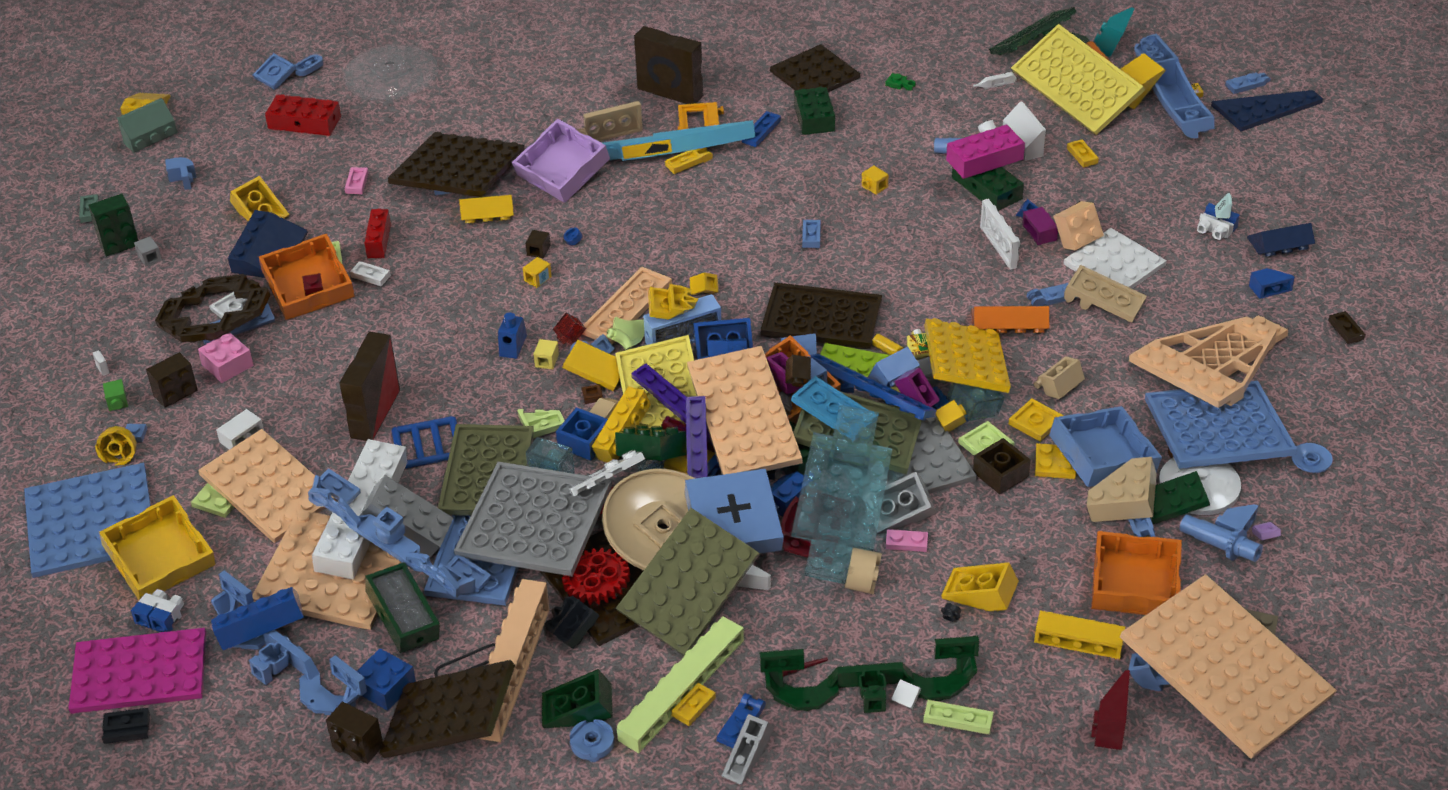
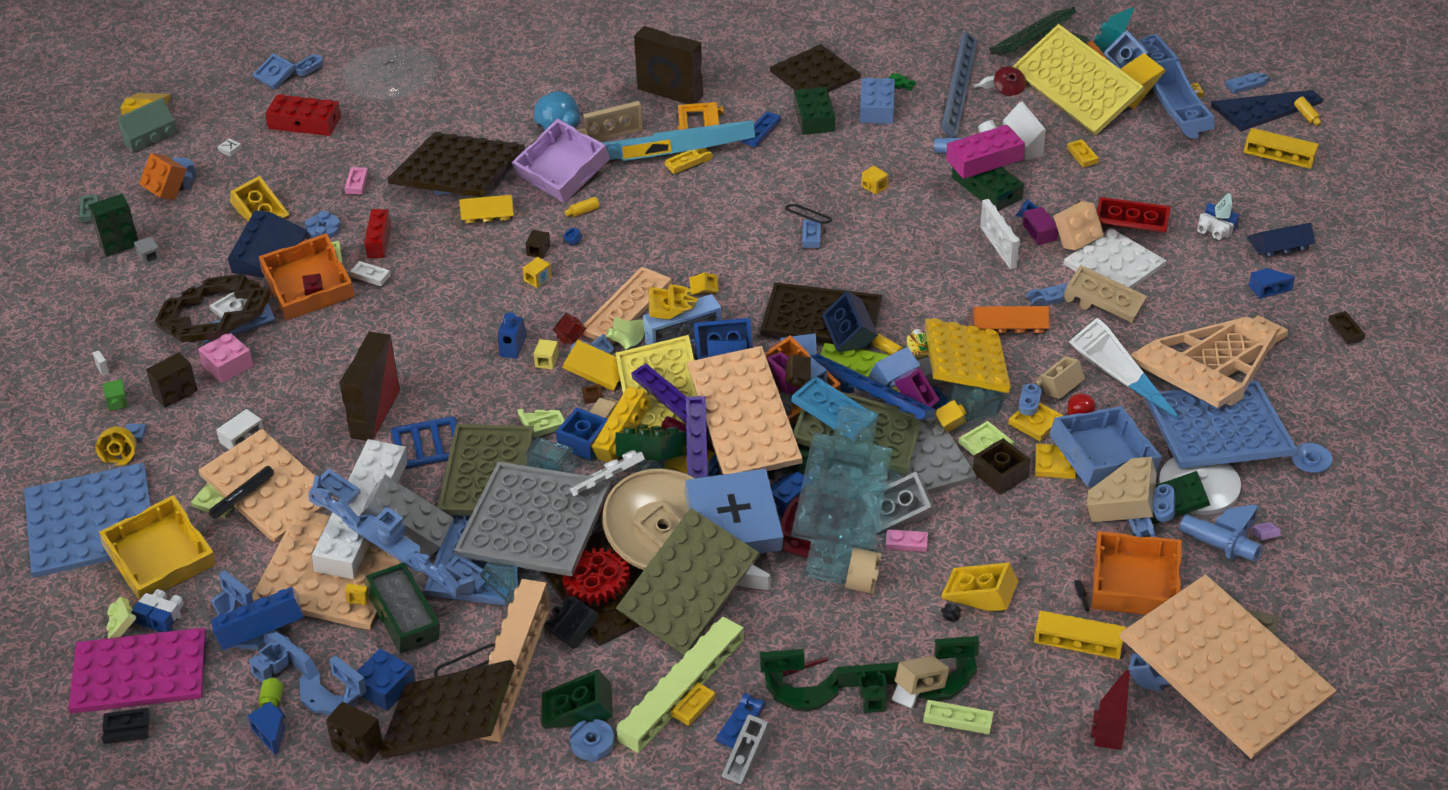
(119, 617): none -> yellowish green wing
(162, 176): none -> orange brick
(229, 147): none -> white tile
(241, 492): none -> black axle
(268, 725): none -> blue slope
(271, 692): none -> lime brick
(315, 225): none -> medium blue plate
(356, 594): none -> yellow tile
(501, 578): none -> clear light blue slope
(556, 106): none -> dark azure piece
(582, 207): none -> yellow cylinder
(821, 222): none -> black piece
(849, 323): none -> dark blue slope
(877, 100): none -> medium blue brick
(921, 674): none -> tan brick
(959, 85): none -> sand blue plate
(1005, 84): none -> dark red dish
(1029, 399): none -> medium blue plate
(1081, 404): none -> red helmet
(1081, 593): none -> black piece
(1104, 350): none -> white plate
(1125, 50): none -> medium blue slope
(1133, 215): none -> red slope
(1165, 501): none -> medium blue plate
(1281, 148): none -> yellow brick
(1307, 111): none -> yellow cylinder

